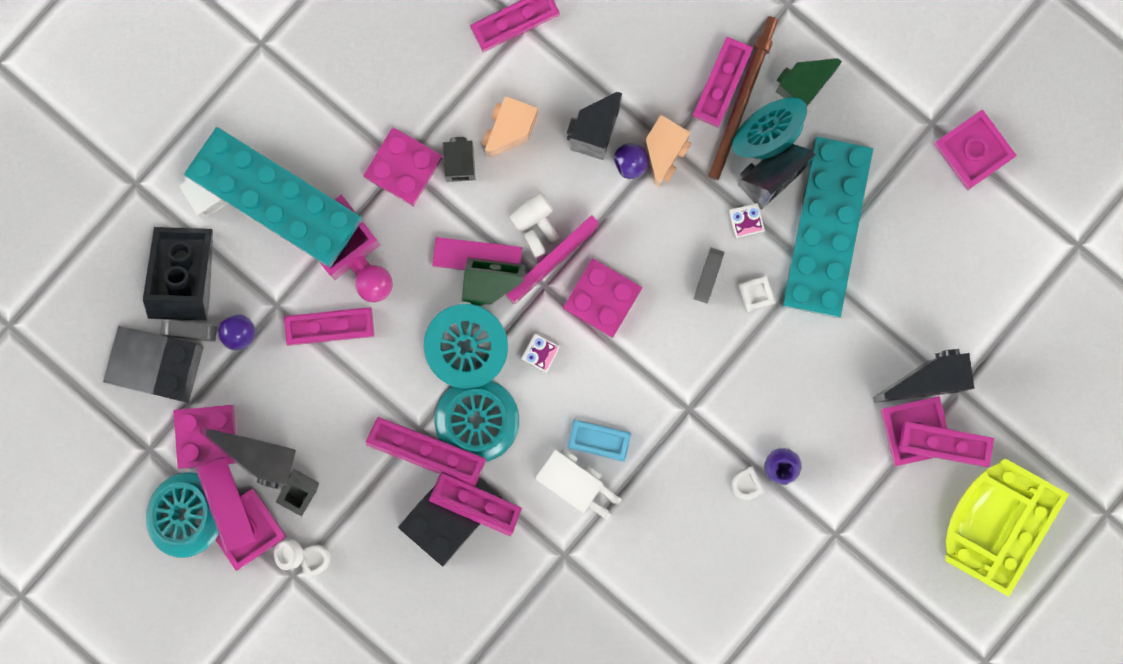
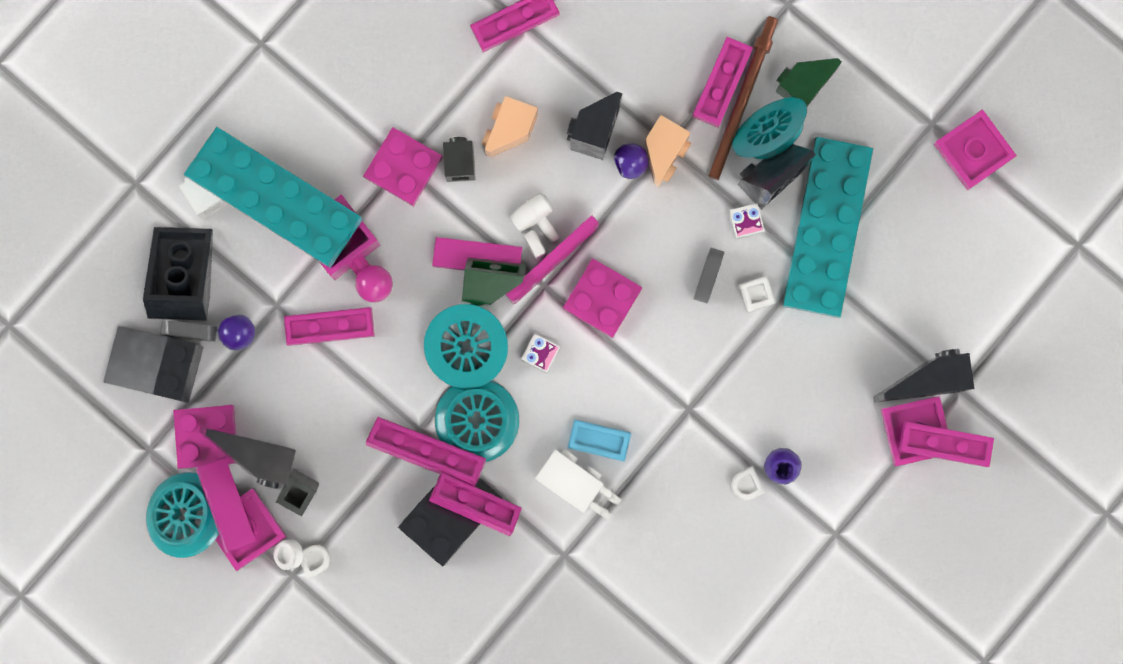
(1001, 524): neon yellow slope -> none

